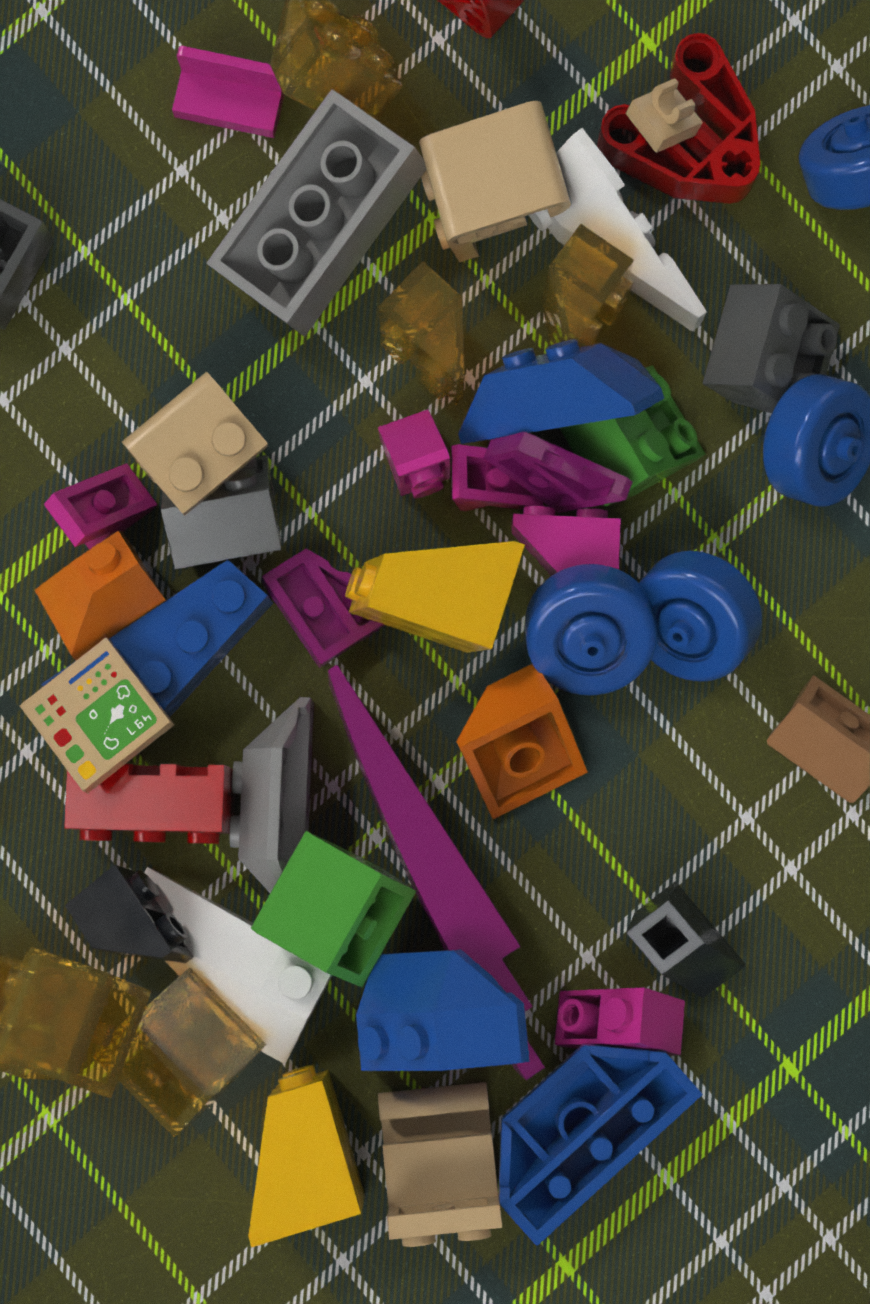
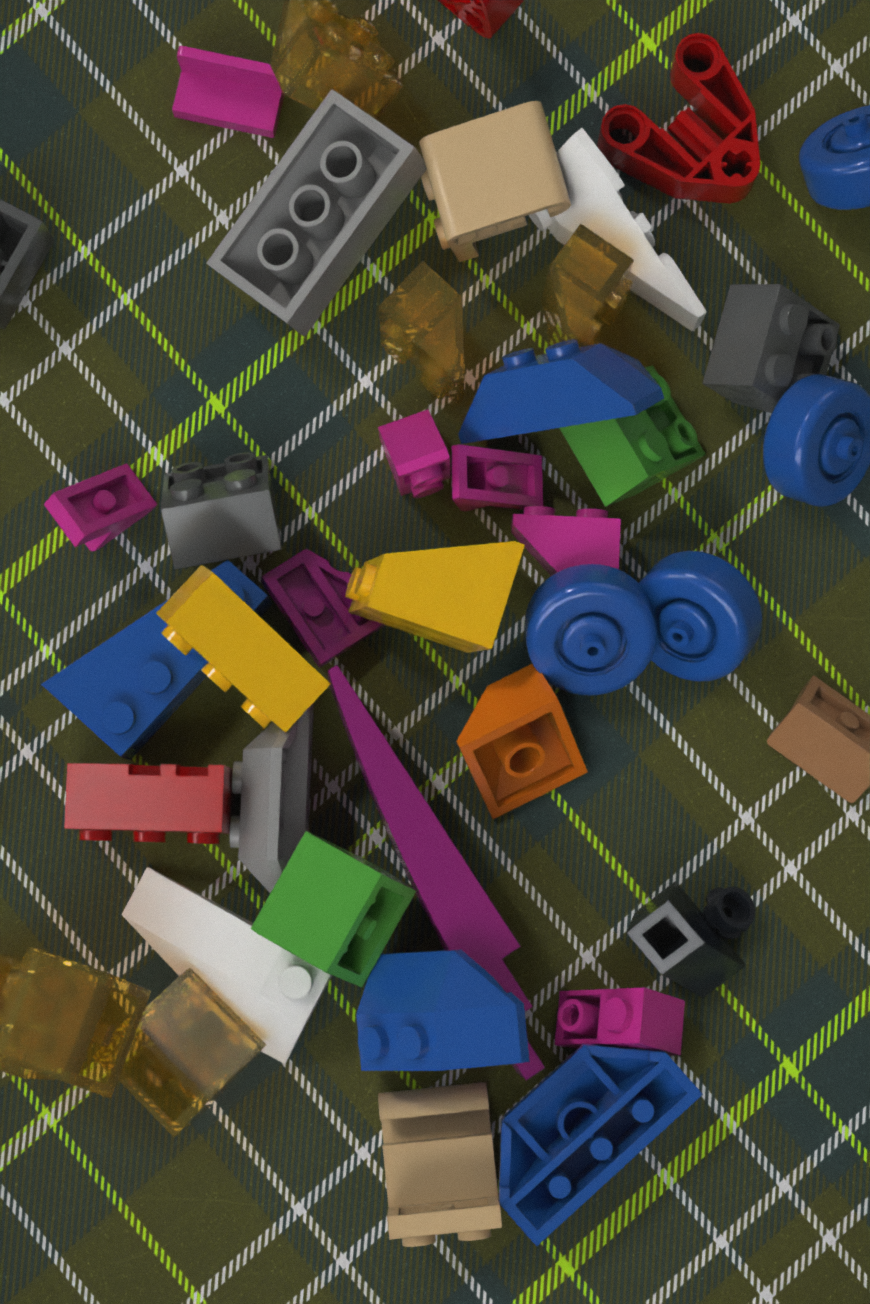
(96, 715): tile -> none
(99, 594): orange slope -> none
(125, 919): black slope -> none
(195, 443): tan piece -> none
(241, 650): none -> yellow wedge
(304, 1160): yellow slope -> none
(555, 474): magenta wing -> none
(664, 116): tan tile -> none
(738, 906): none -> black plate

